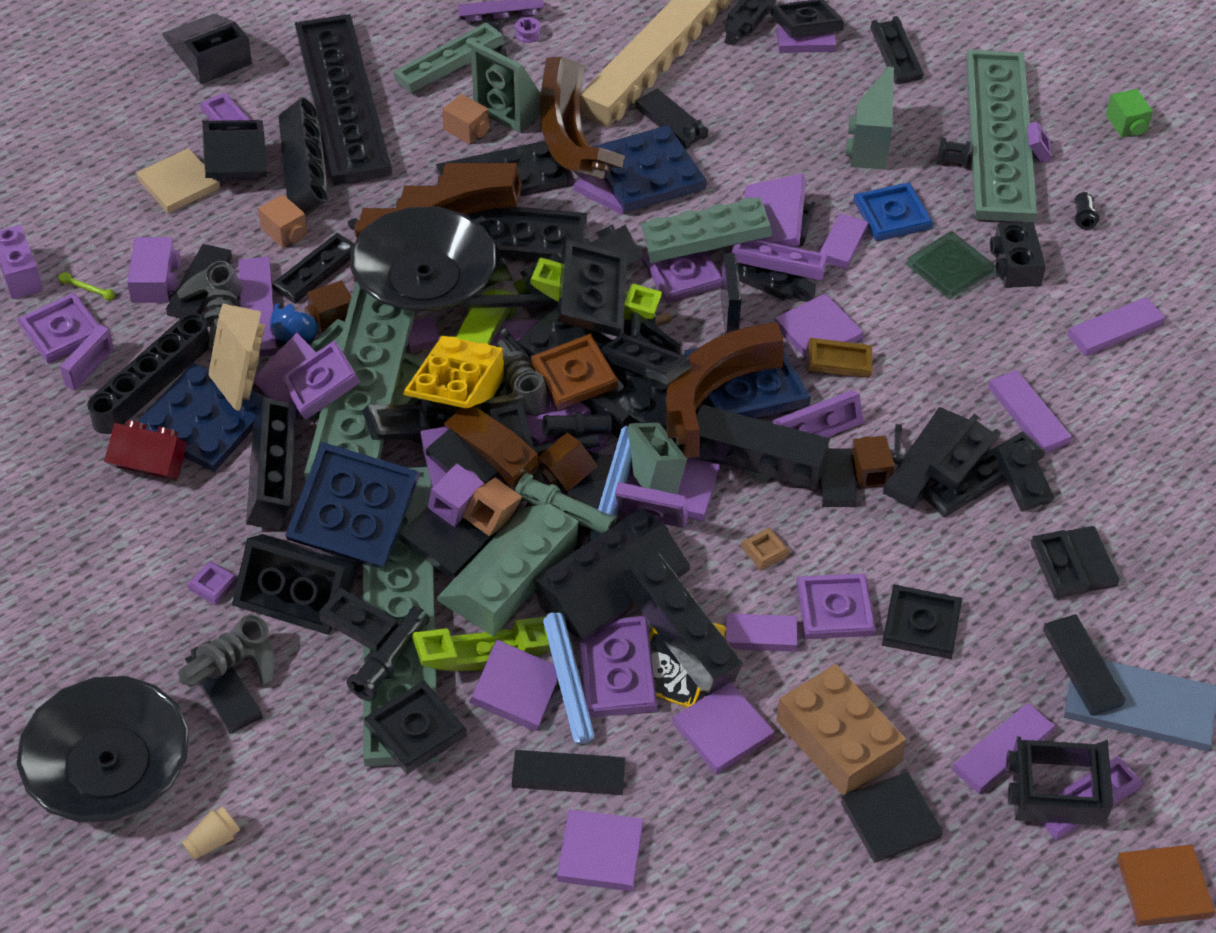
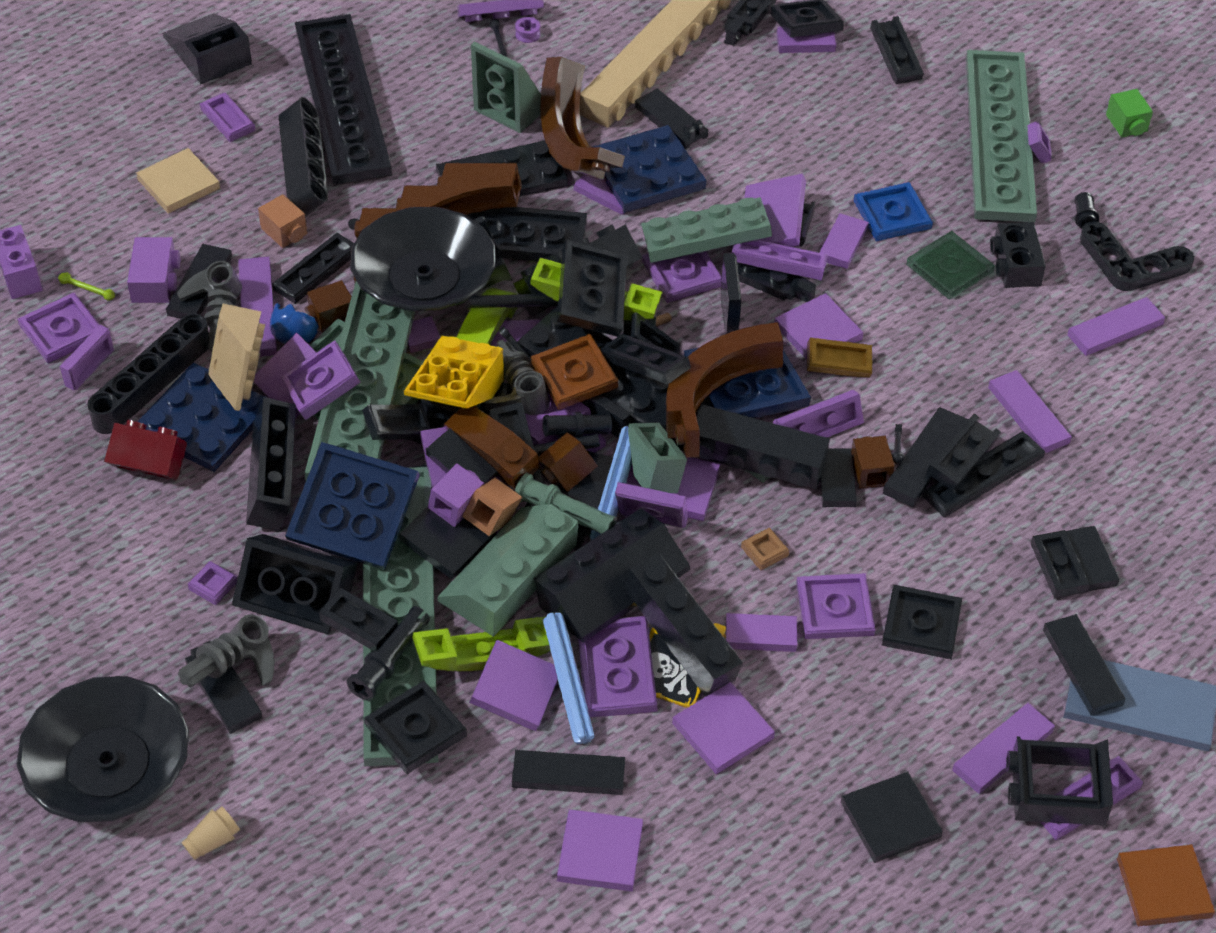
(234, 149): black slope -> none
(446, 58): sand green plate -> none
(465, 119): nougat brick -> none
(840, 730): medium nougat brick -> none
(872, 125): sand green slope -> none
(945, 156): black bush -> none
(1024, 475): black plate -> none
(1132, 267): none -> black beam

